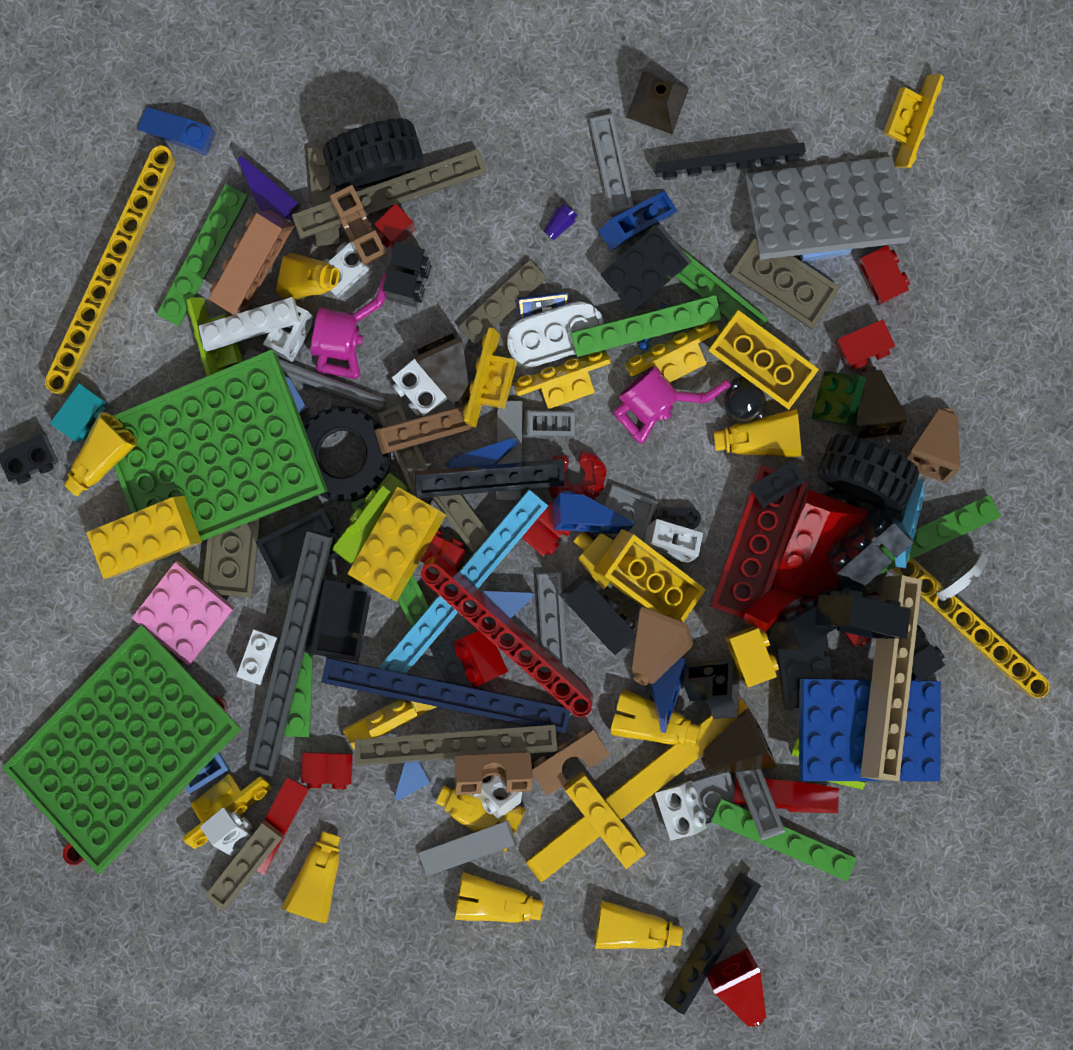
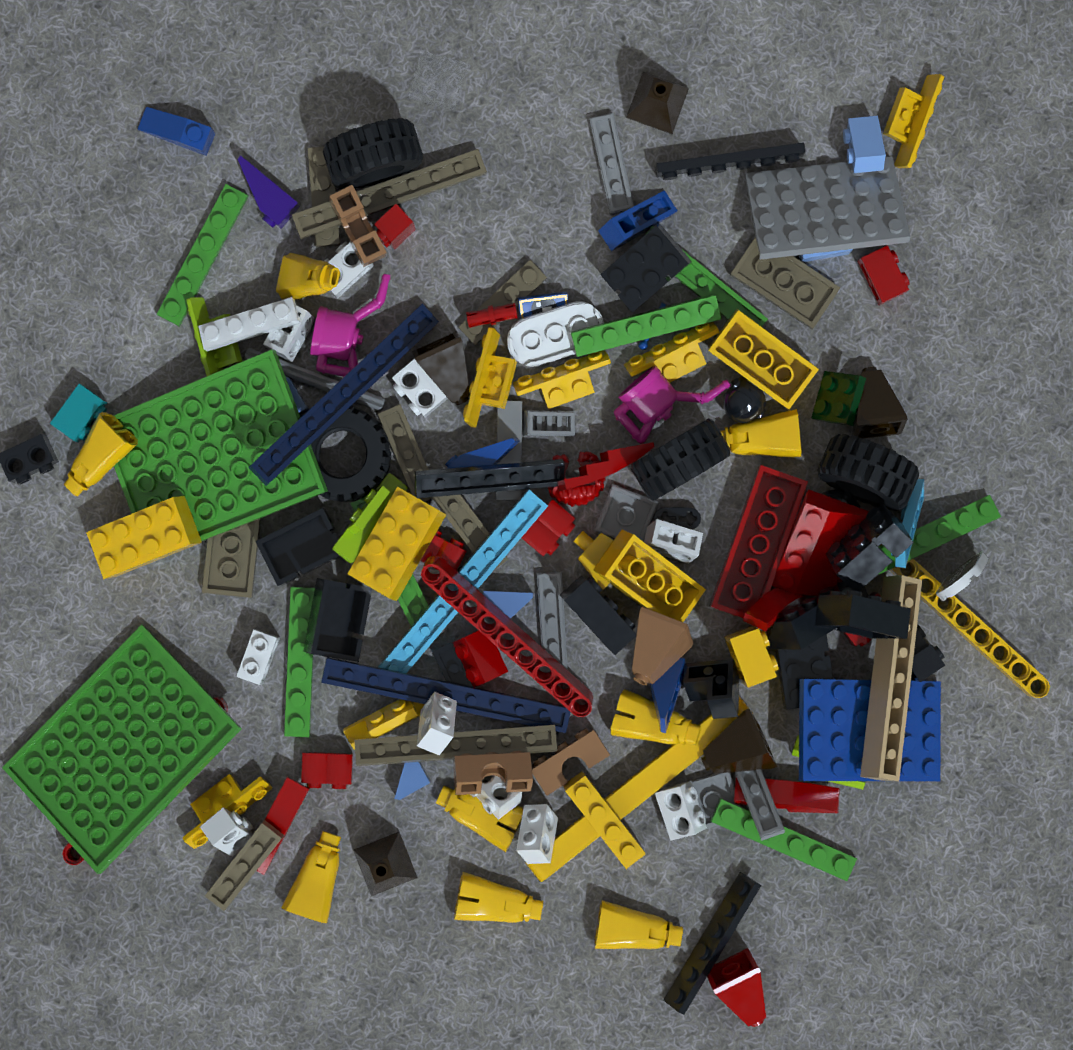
(109, 258): yellow beam -> none
(183, 613): bright pink plate -> none
(212, 770): medium blue slope -> none
(250, 261): nougat brick -> none
(290, 652): dark grey plate -> none
(343, 395): none -> dark blue plate
(390, 854): none -> dark brown slope
(406, 281): black piece -> none
(421, 430): medium nougat tile -> none
(436, 723): none -> white brick
(467, 848): light grey tile -> none
(492, 315): none -> red pin
(537, 834): none -> white brick
(560, 221): dark purple cone -> none
(584, 514): blue slope -> none
(610, 463): none -> red slope
(681, 459): none -> black tyre
(777, 484): black plate -> none
(865, 144): none -> light blue brick
(865, 344): red brick -> none
(938, 447): medium nougat slope -> none

